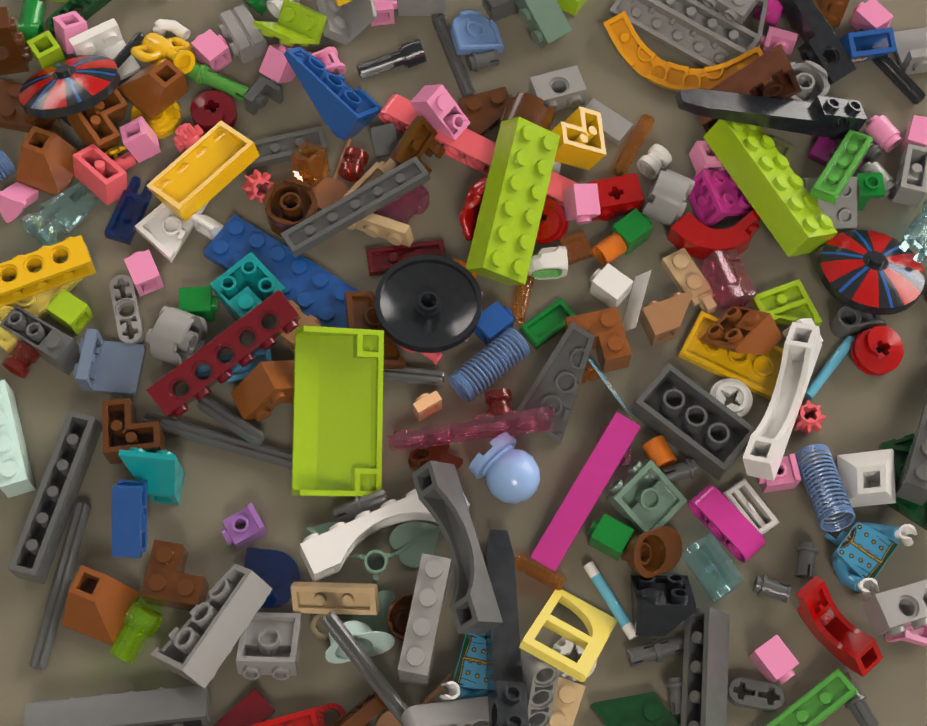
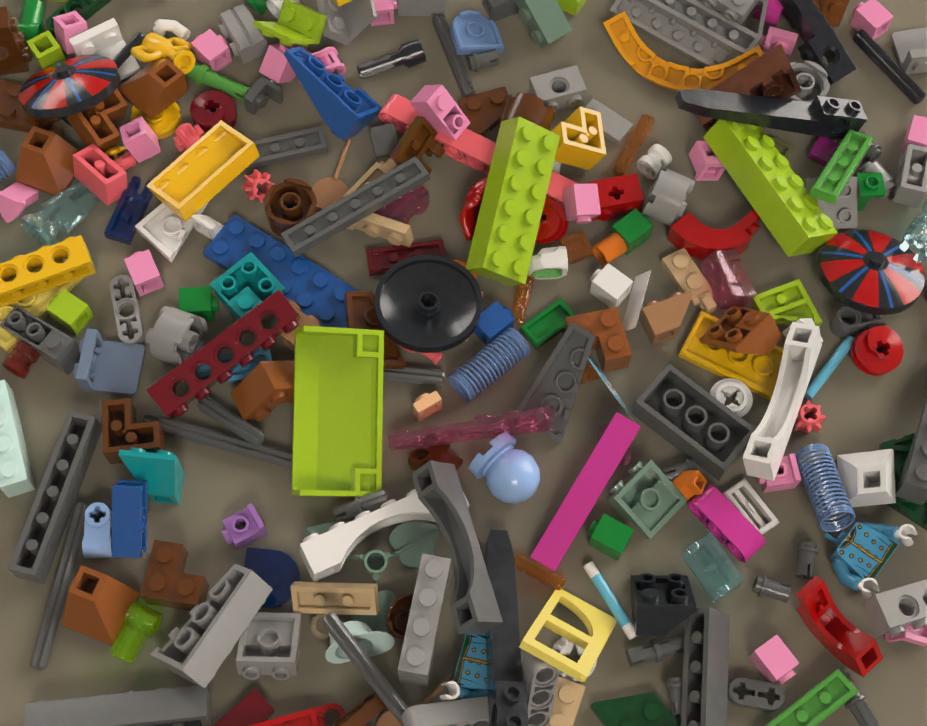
(97, 535): none -> light blue piece
(310, 163): clear orange brick -> none
(353, 164): clear red wheel -> none
(498, 401): clear red wheel -> none
(653, 551): reddish brown piece -> none
(659, 452): orange beam -> none
(690, 483): none -> orange piece
(716, 197): dark pink bracket -> none
(869, 44): blue slope -> none
(883, 133): bright pink brick -> none

